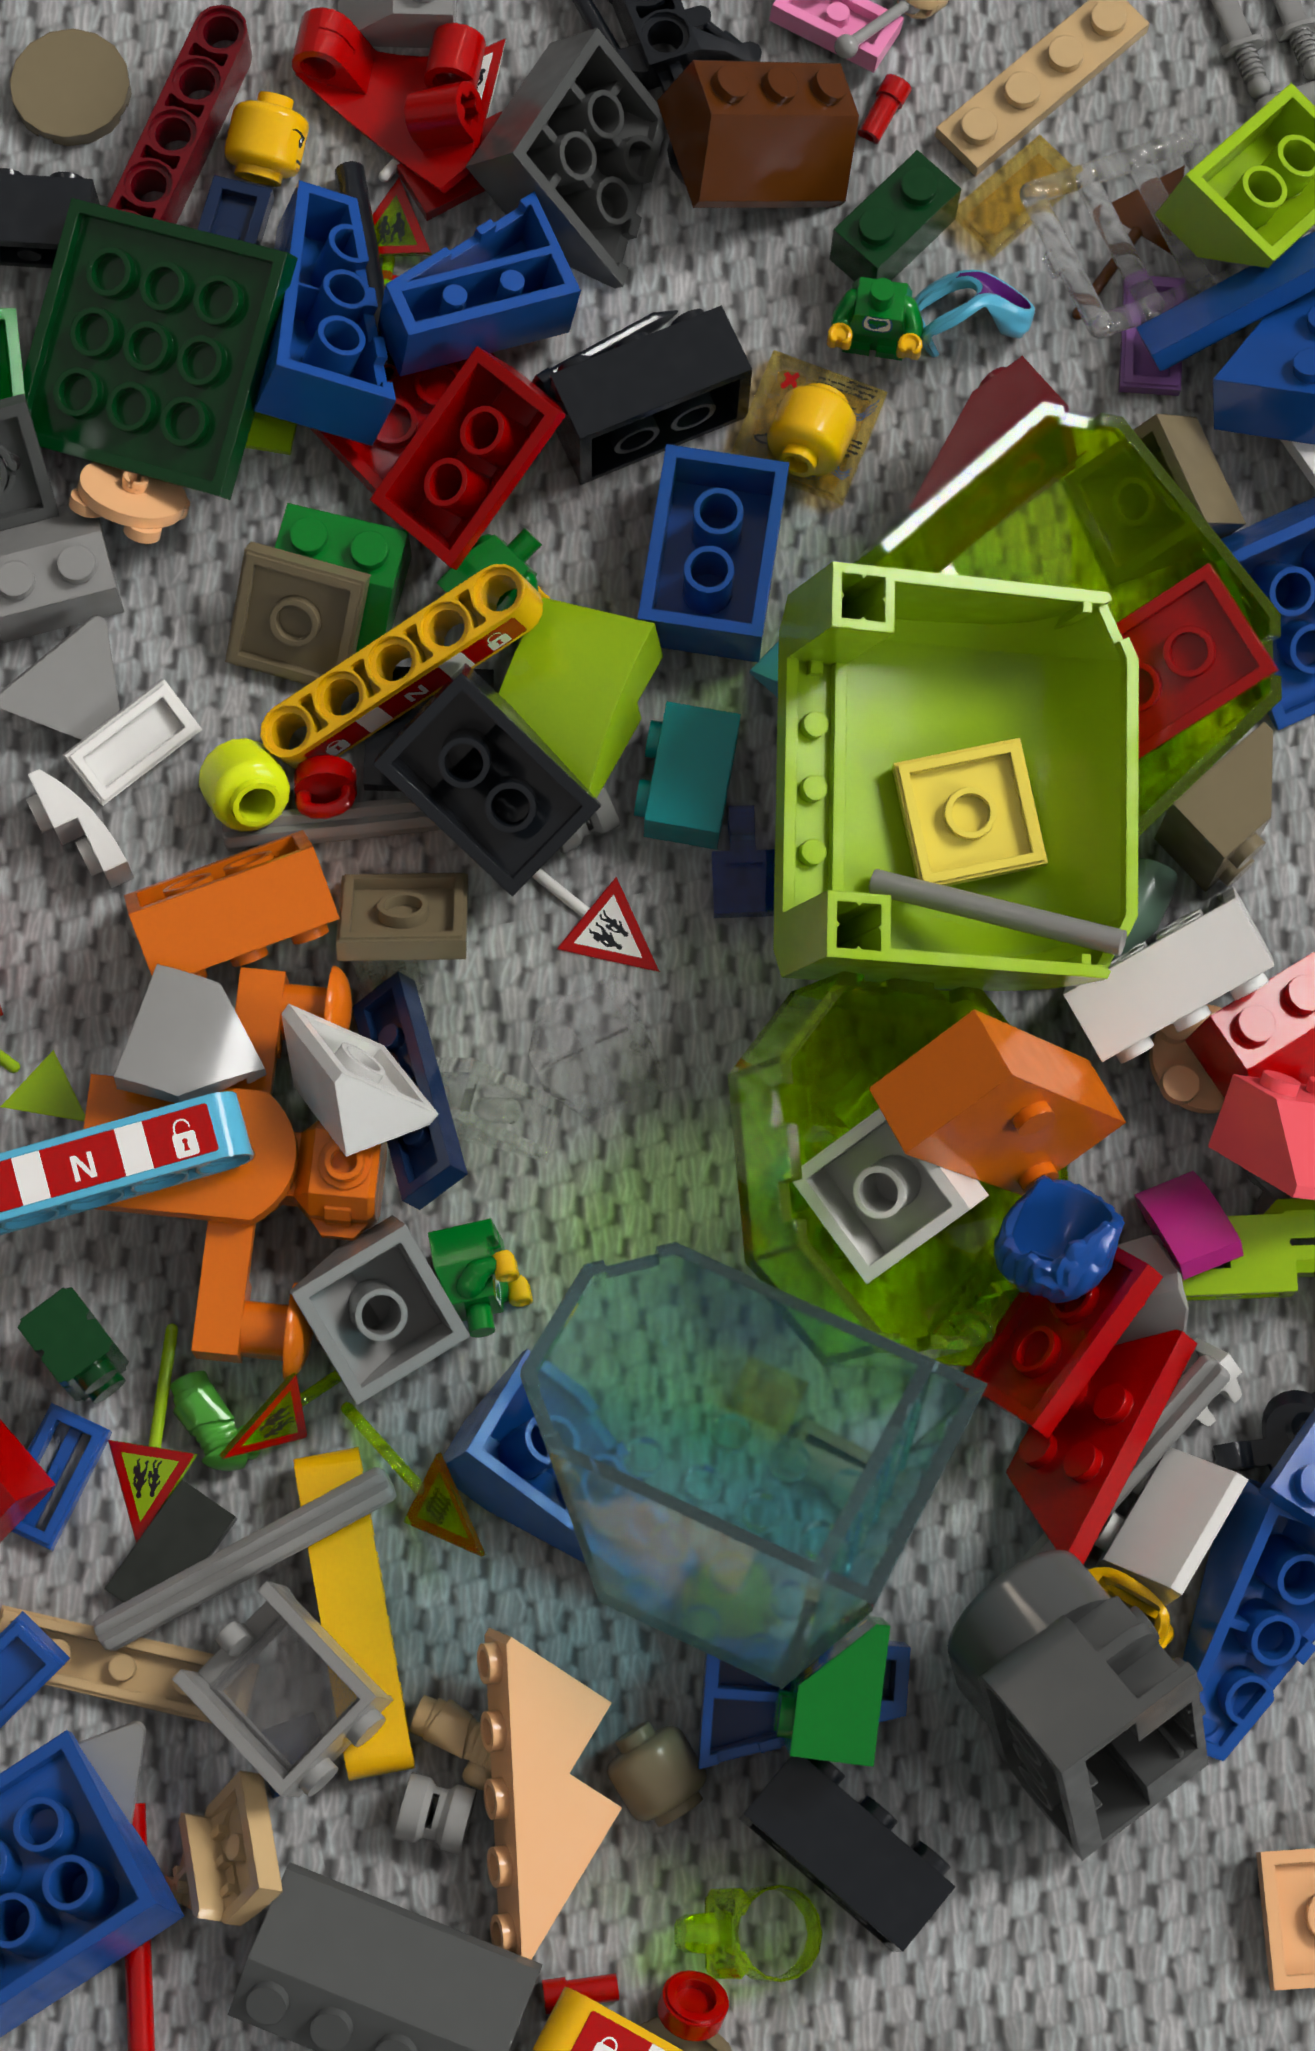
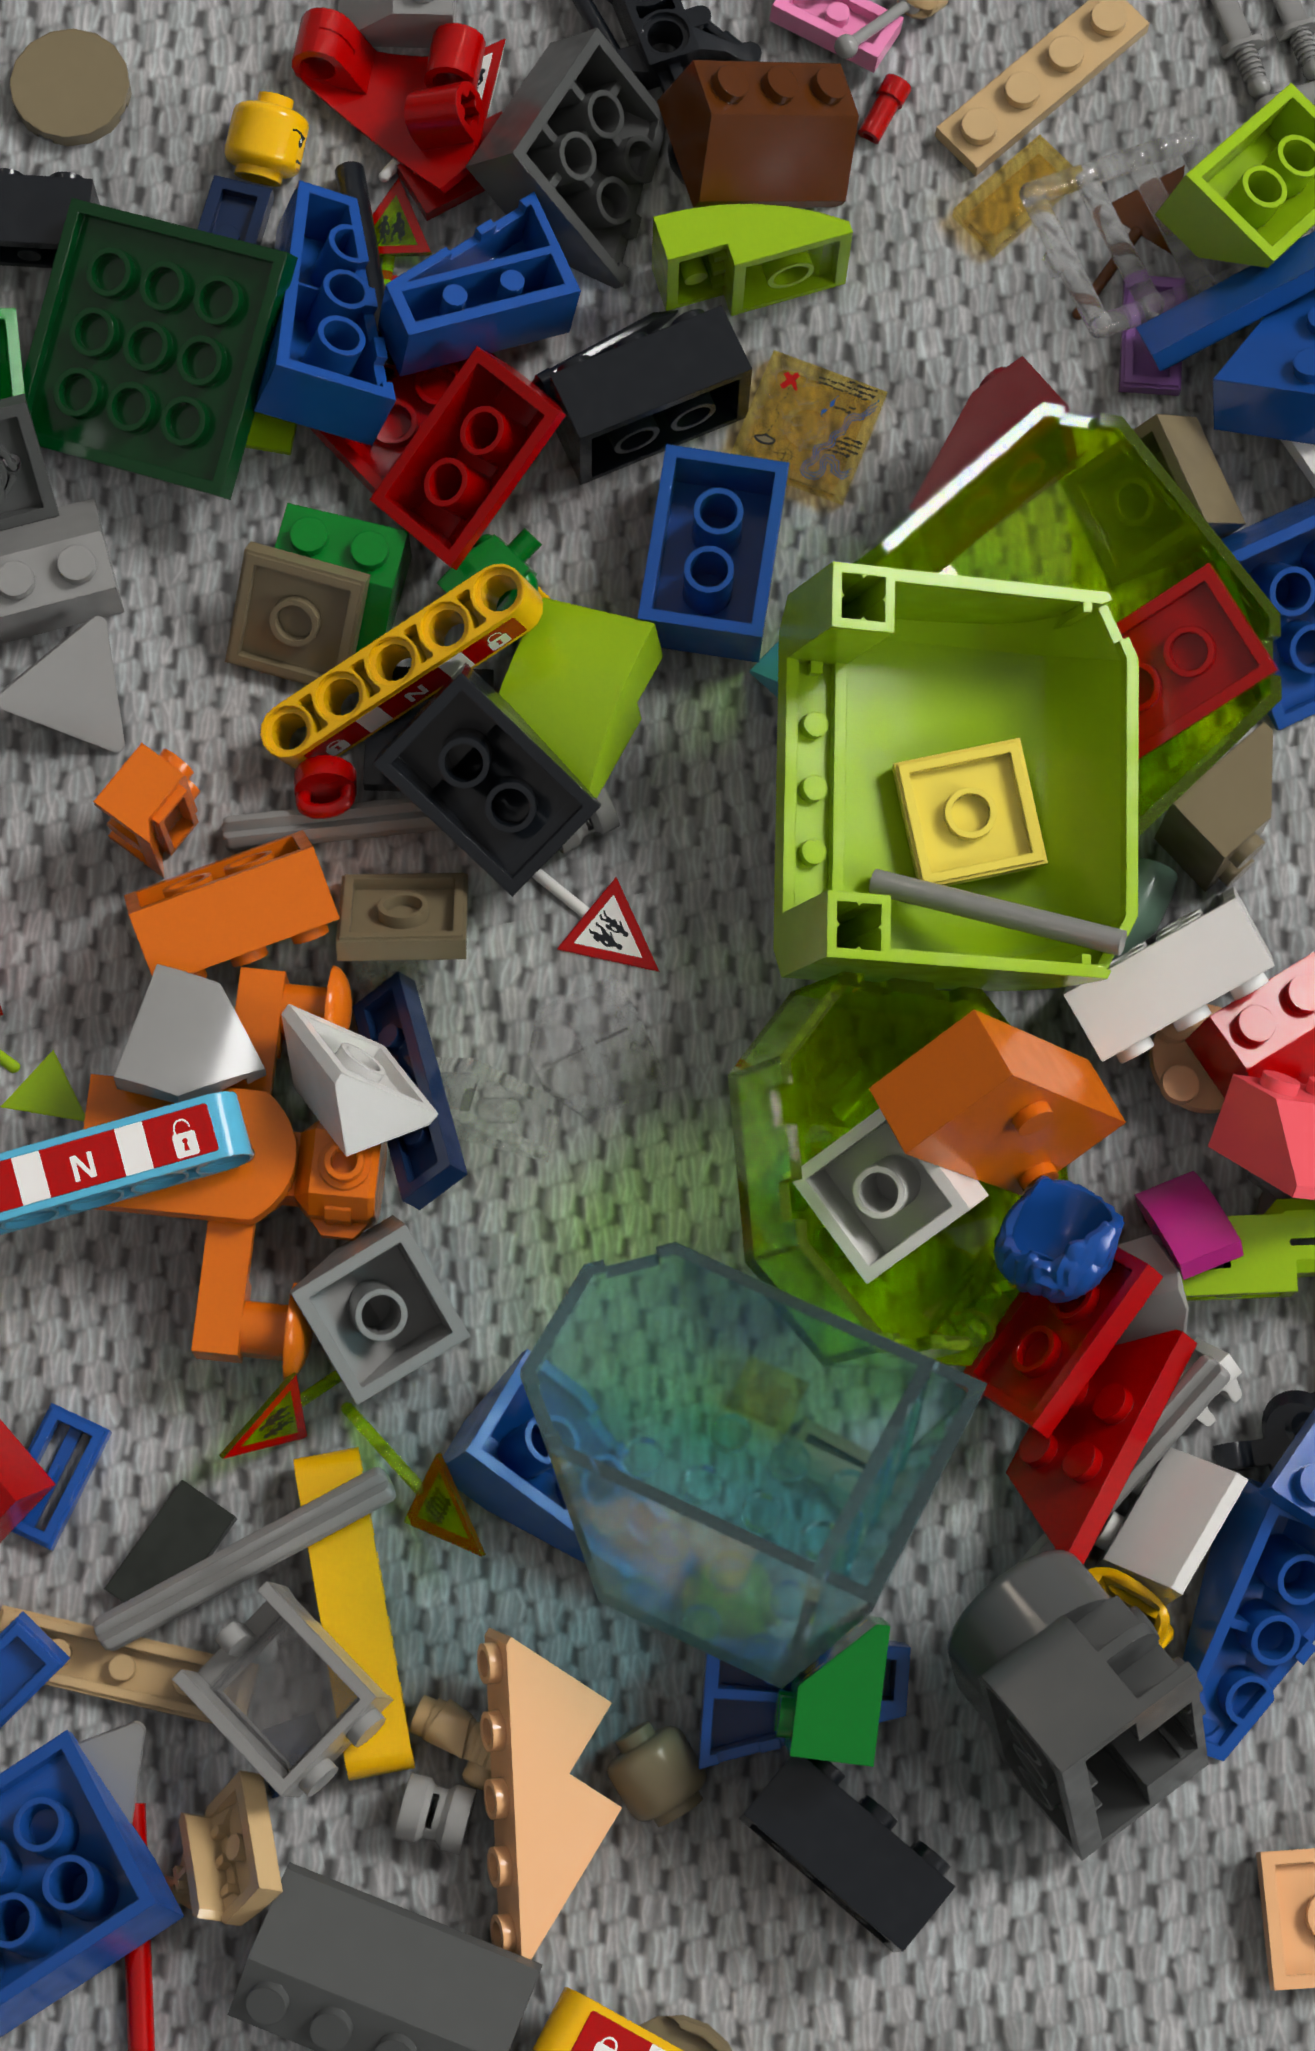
(71, 818): white slope -> none
(75, 1346): dark green brick -> none
(129, 500): light nougat piece -> none
(132, 742): white tile -> none
(150, 805): none -> orange window
(151, 1472): piece -> none
(186, 119): dark red beam -> none
(208, 1419): bright green arm -> none
(244, 785): neon yellow head -> none
(477, 1273): green piece -> none
(598, 1988): red piece -> none
(690, 774): teal brick -> none
(693, 2005): red tile -> none
(718, 1938): clear neon green piece -> none
(742, 875): clear blue plate -> none
(747, 254): none -> lime slope
(813, 429): yellow head -> none
(878, 318): green piece -> none
(896, 221): dark green brick -> none
(1006, 305): medium azure piece -> none

